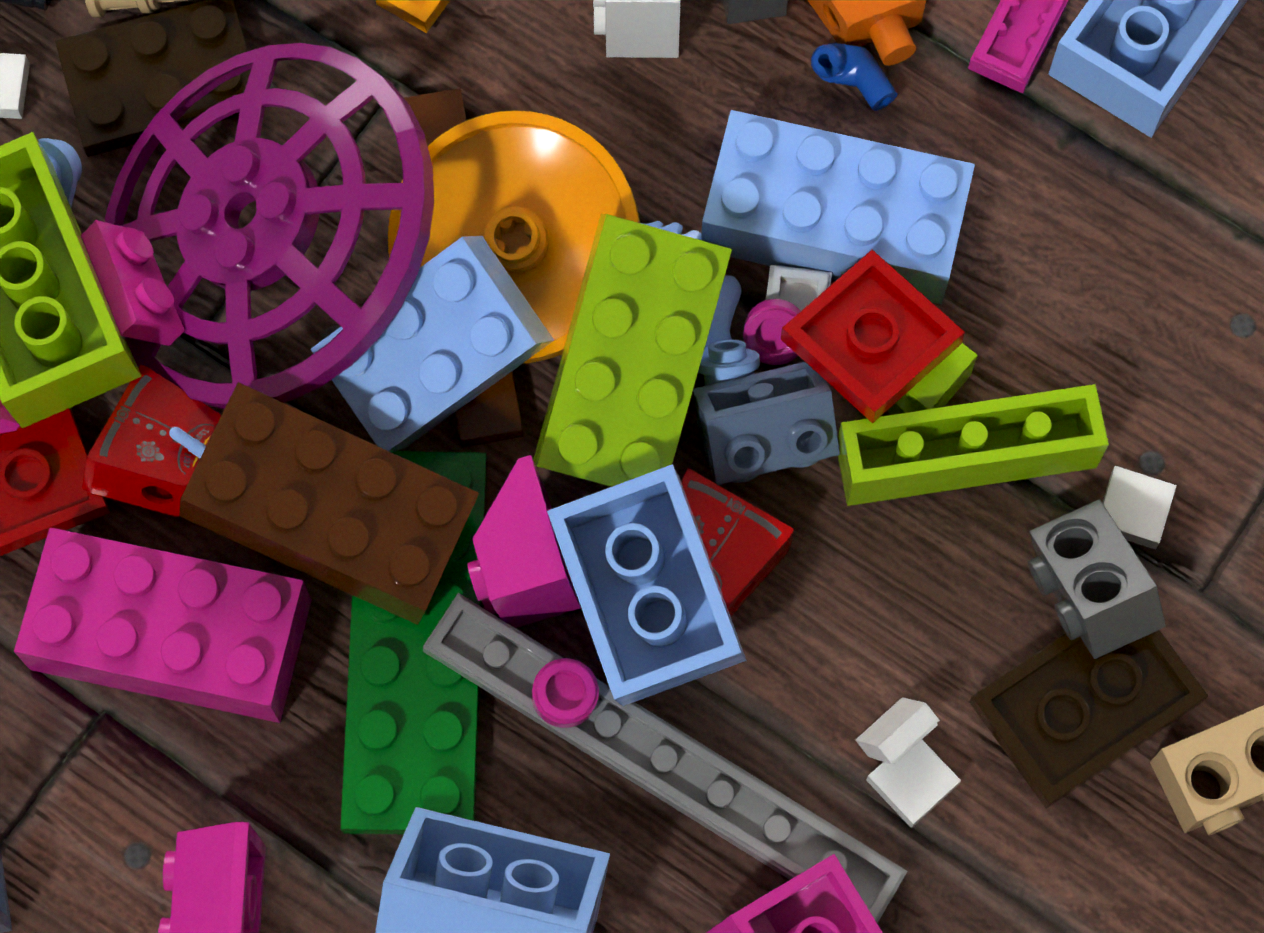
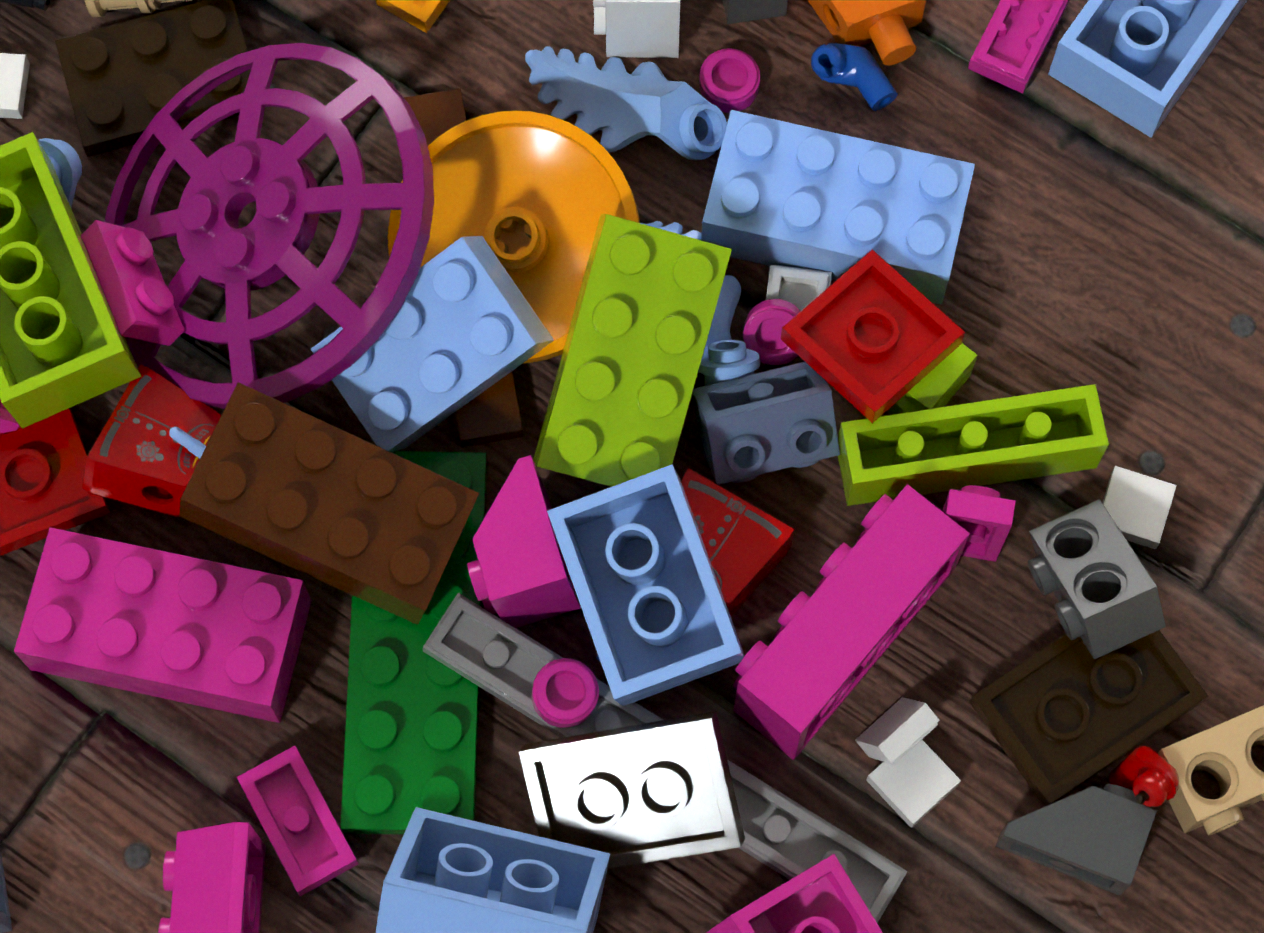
(297, 820): none -> dark pink plate
(627, 103): none -> light blue plant
(636, 790): none -> plate
(729, 79): none -> dark pink tile
(848, 621): none -> dark pink brick
(983, 516): none -> dark pink plate
(1085, 836): none -> dark grey slope
(1147, 772): none -> red arm

